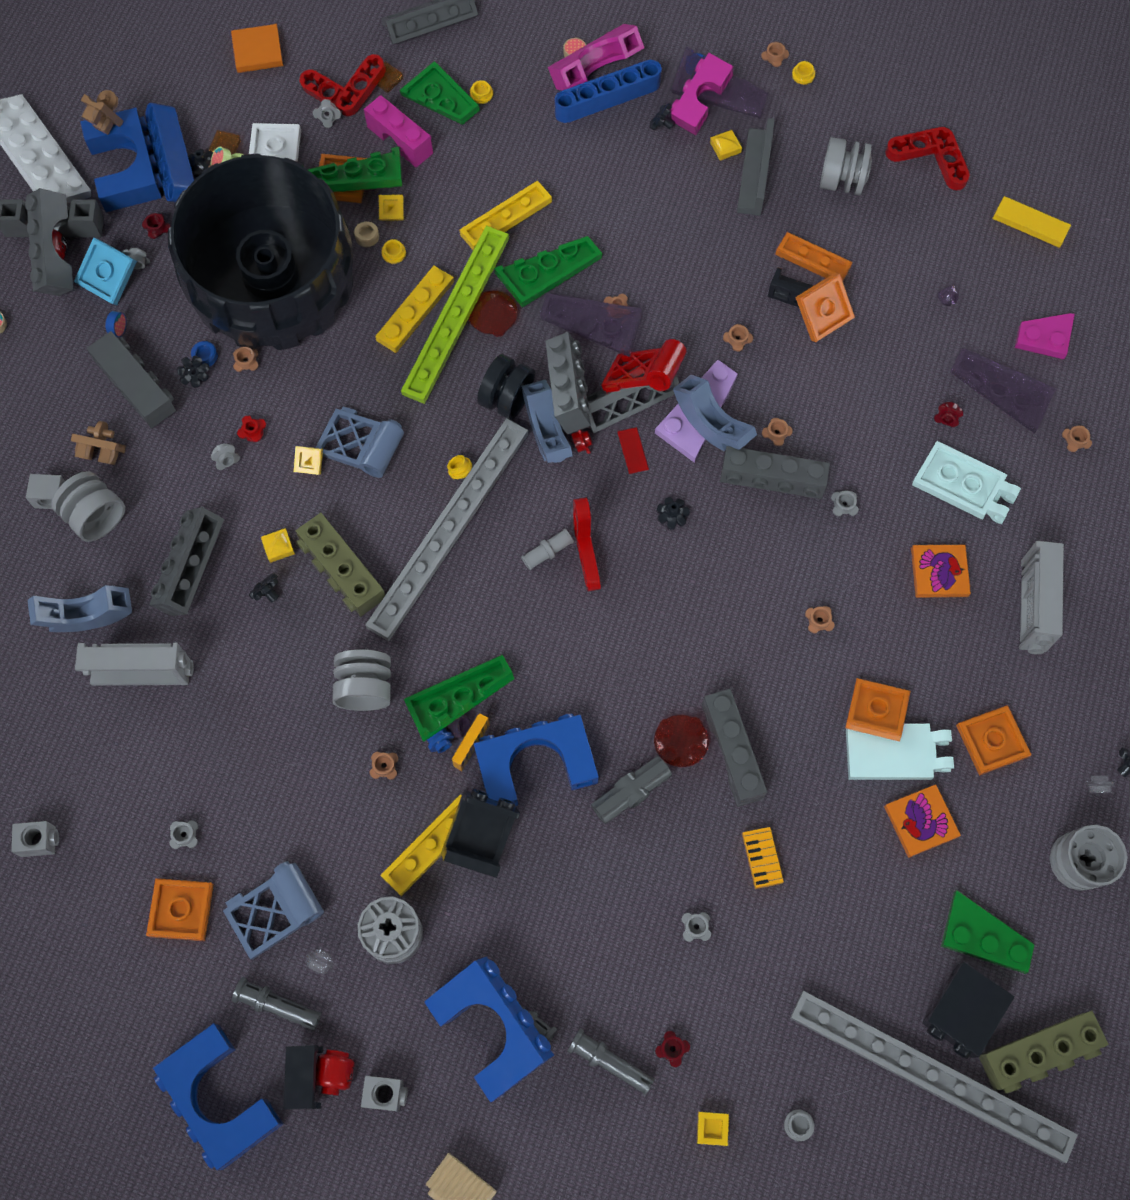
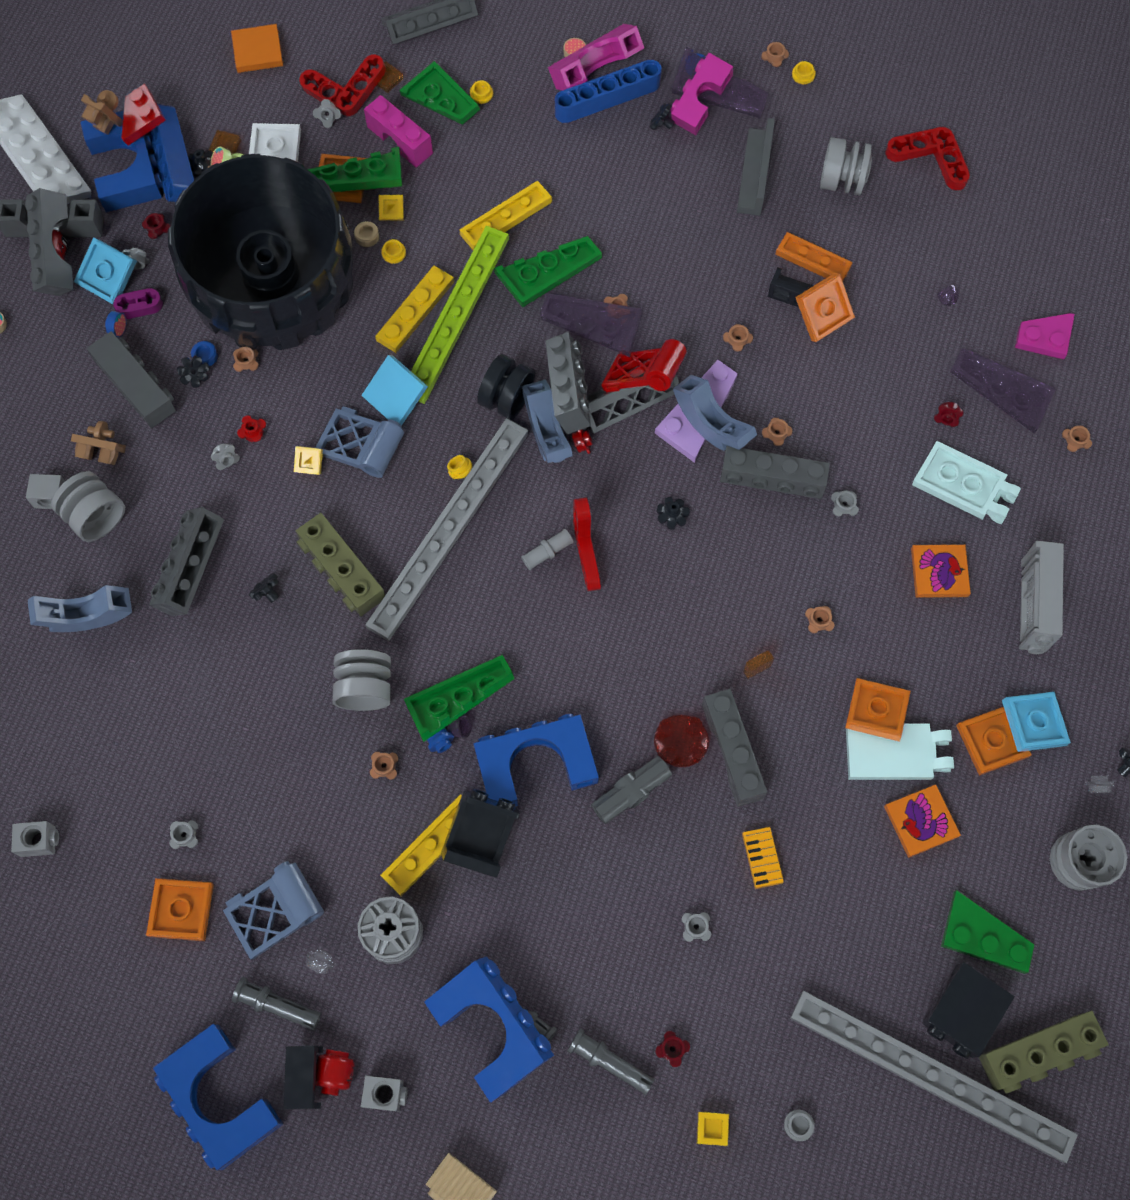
(134, 664): light grey door -> none
(138, 303): none -> magenta beam
(140, 114): none -> red wing
(277, 545): yellow tile -> none
(394, 390): none -> medium azure tile
(466, 747): light orange tile -> none
(494, 313): clear red dish -> none
(633, 450): red sticker -> none
(725, 145): yellow tile -> none
(758, 664): none -> clear orange tile
(1032, 222): yellow tile -> none
(1036, 721): none -> medium azure tile

